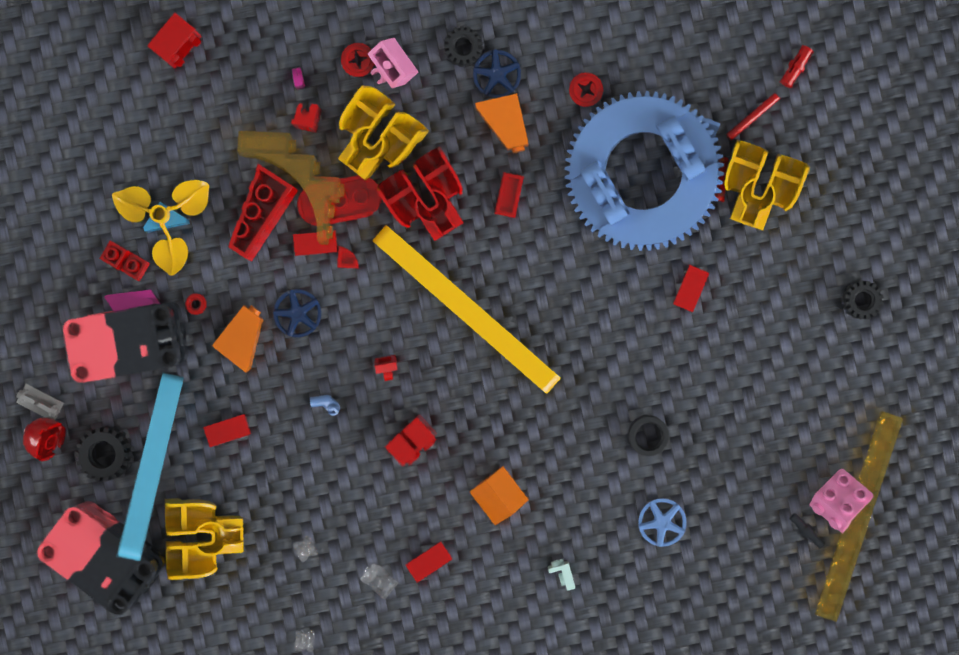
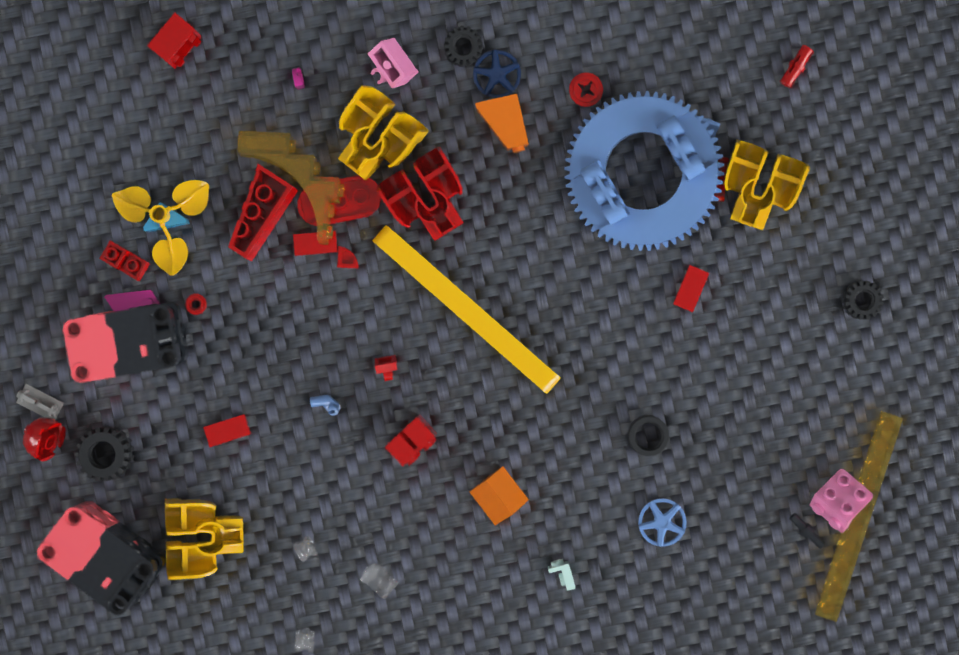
(150, 467): medium azure beam -> none
(240, 337): orange slope -> none
(297, 313): dark blue wheel -> none
(307, 120): red hinge -> none
(349, 55): red gear -> none
(429, 561): red tile -> none
(509, 195): red tile -> none
(752, 116): red bar -> none

